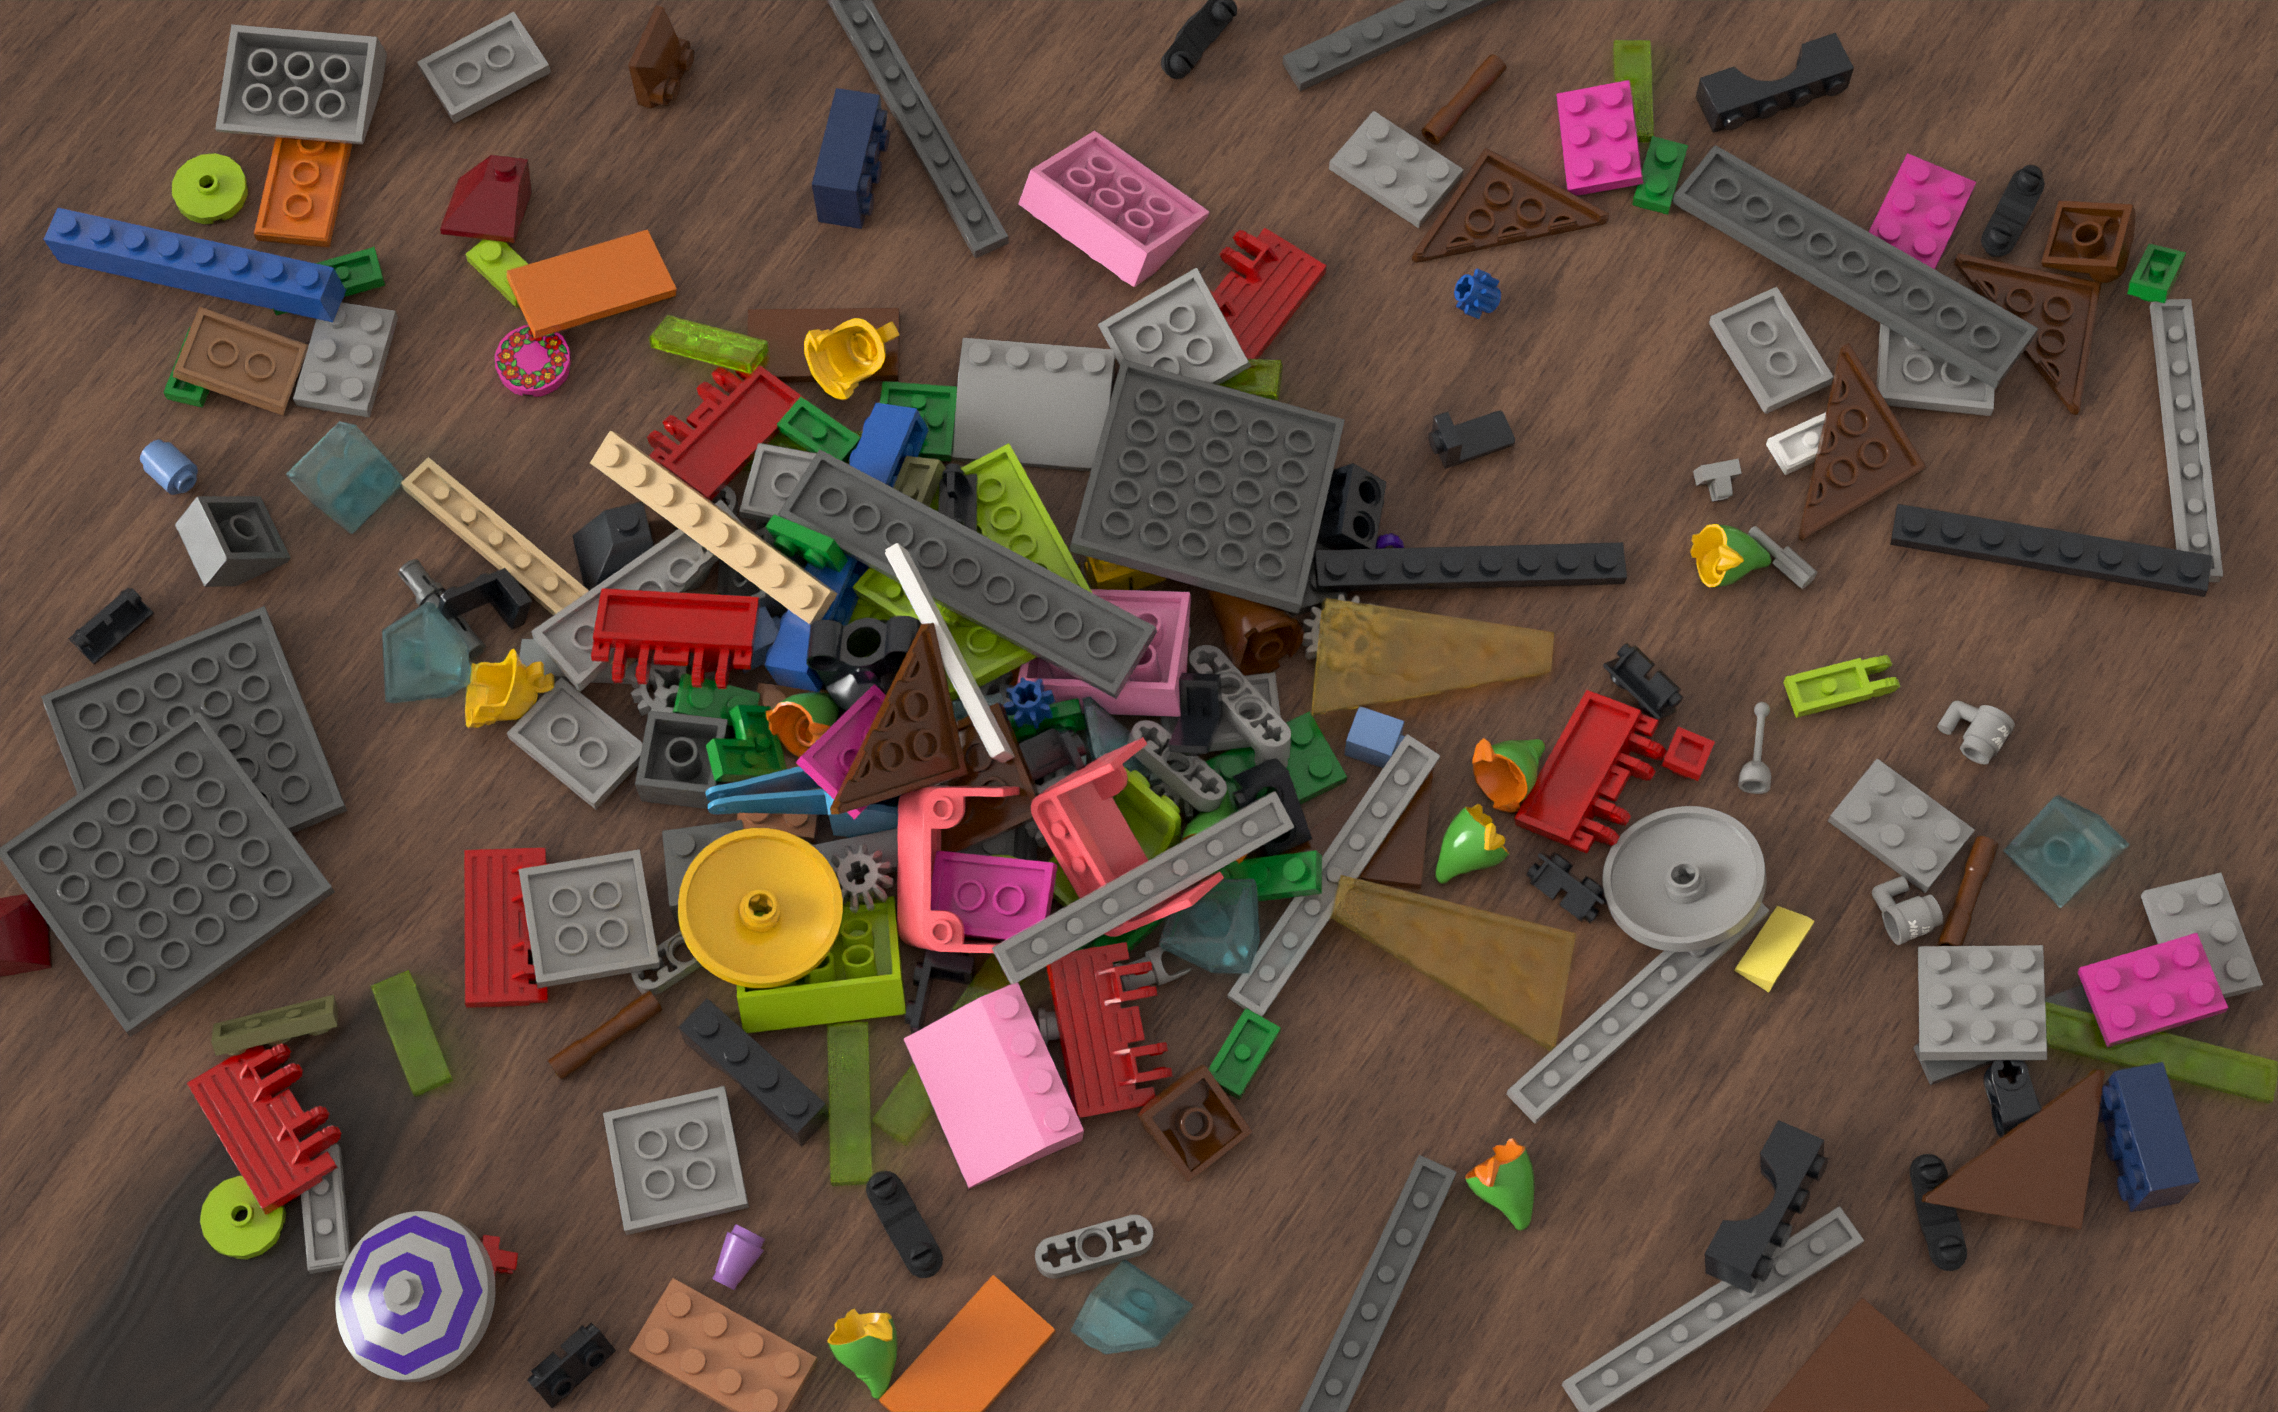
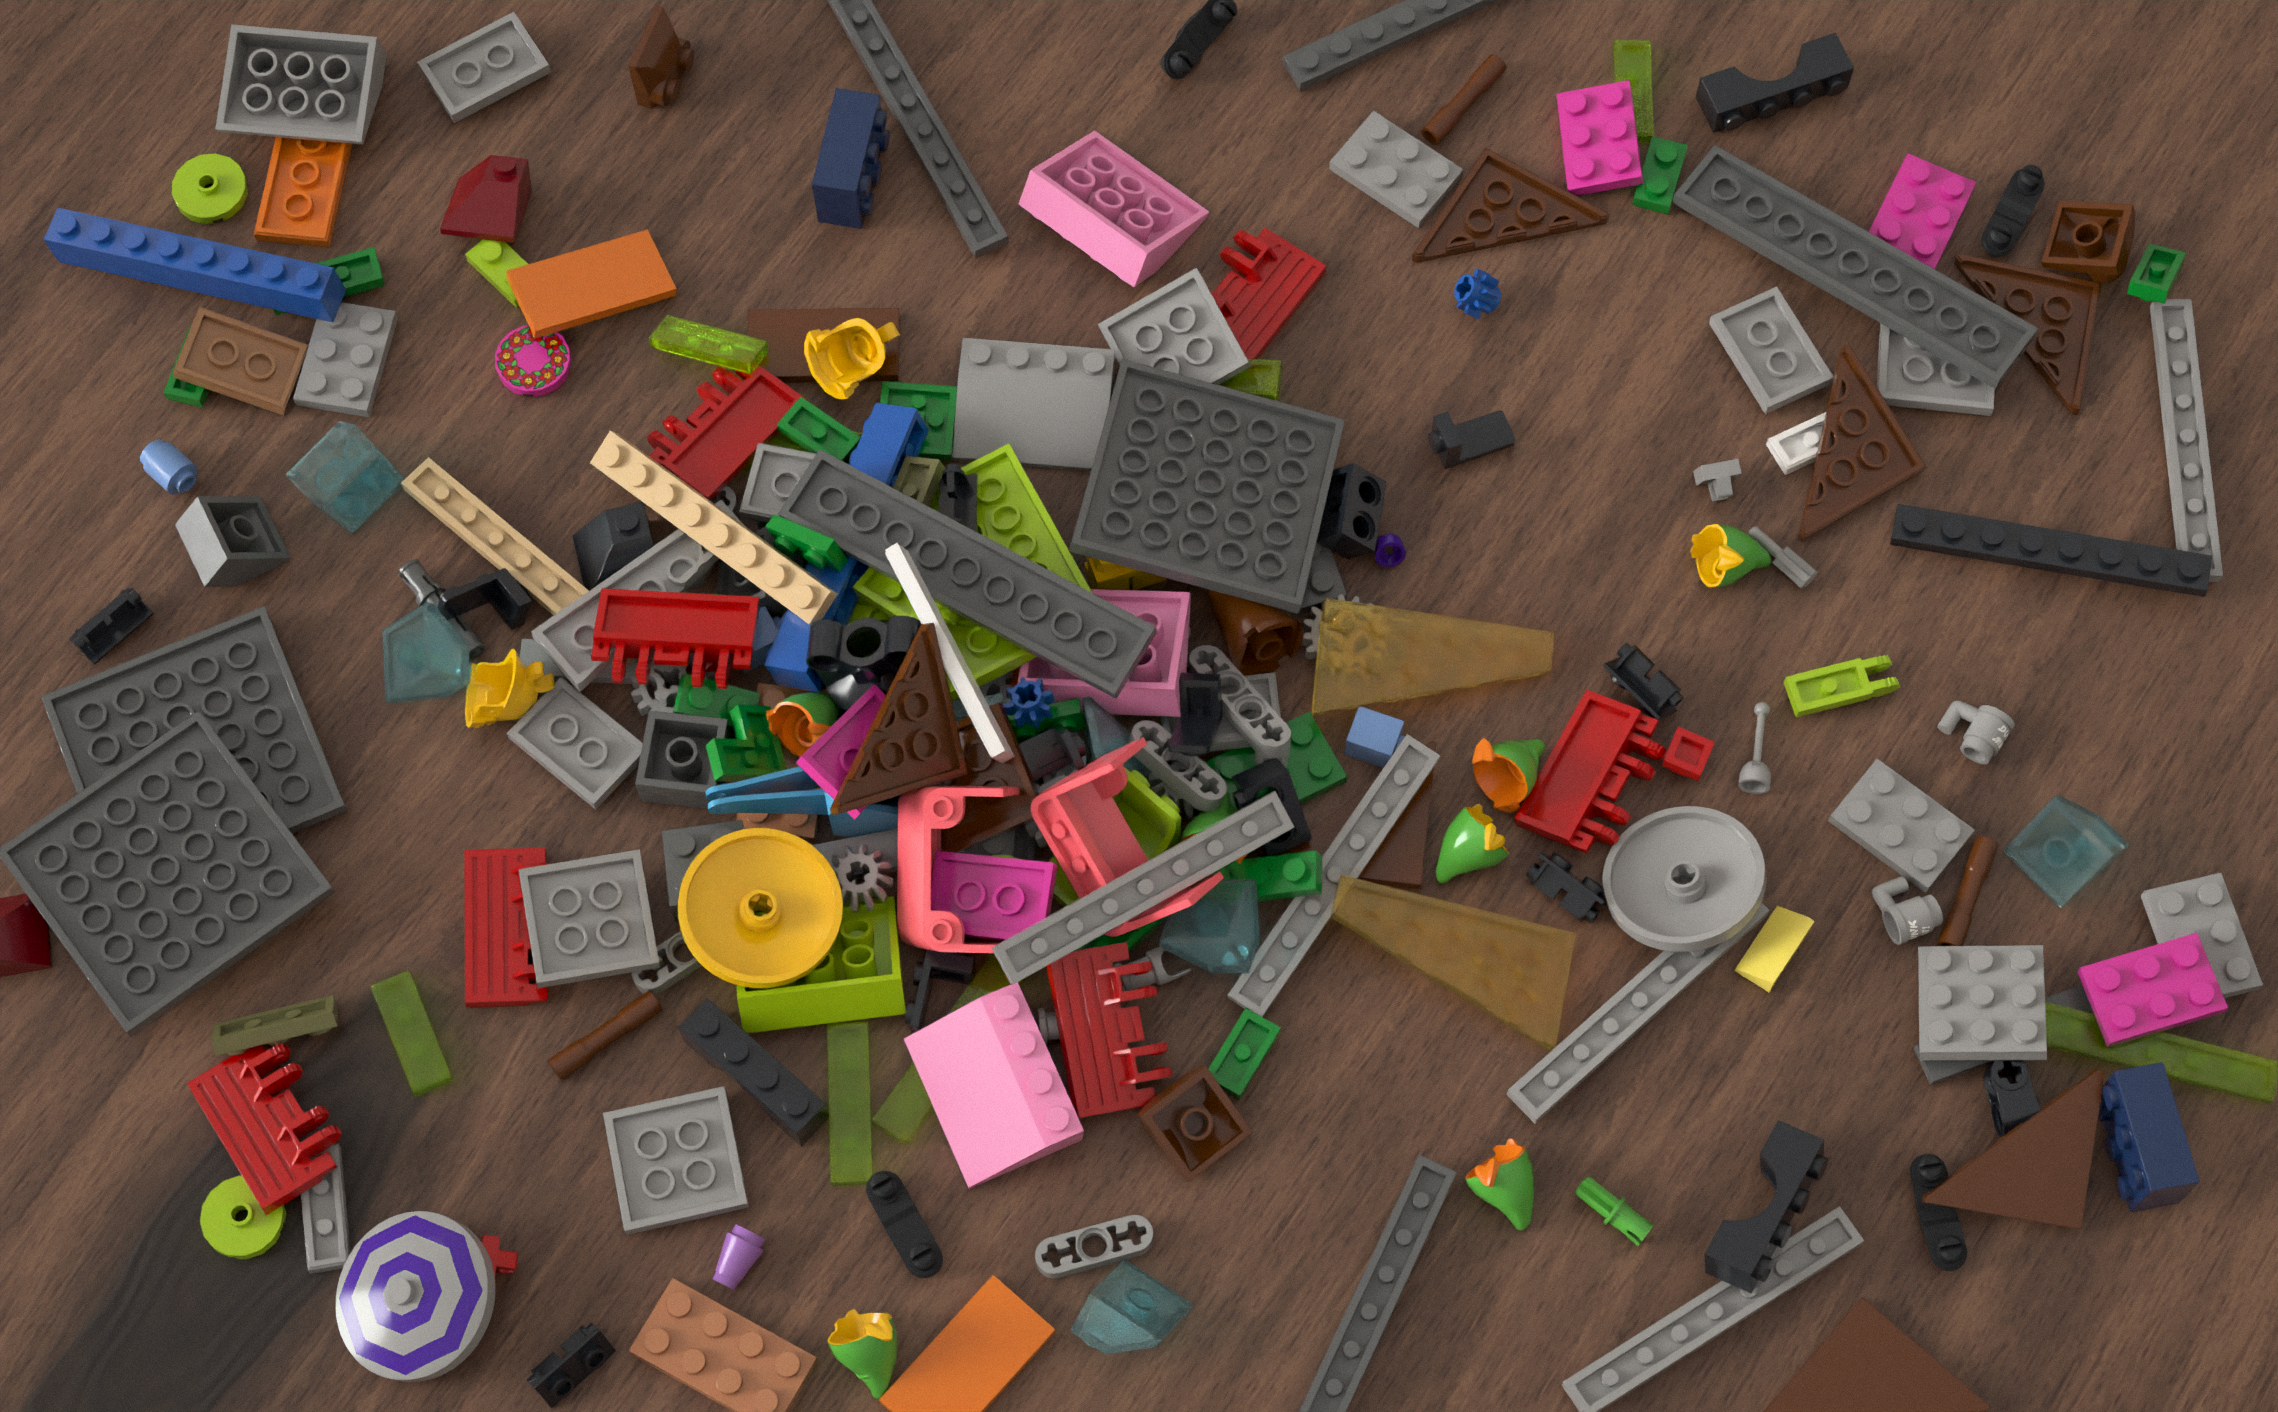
(1469, 567): black plate -> none
(1614, 1210): none -> bright green axle

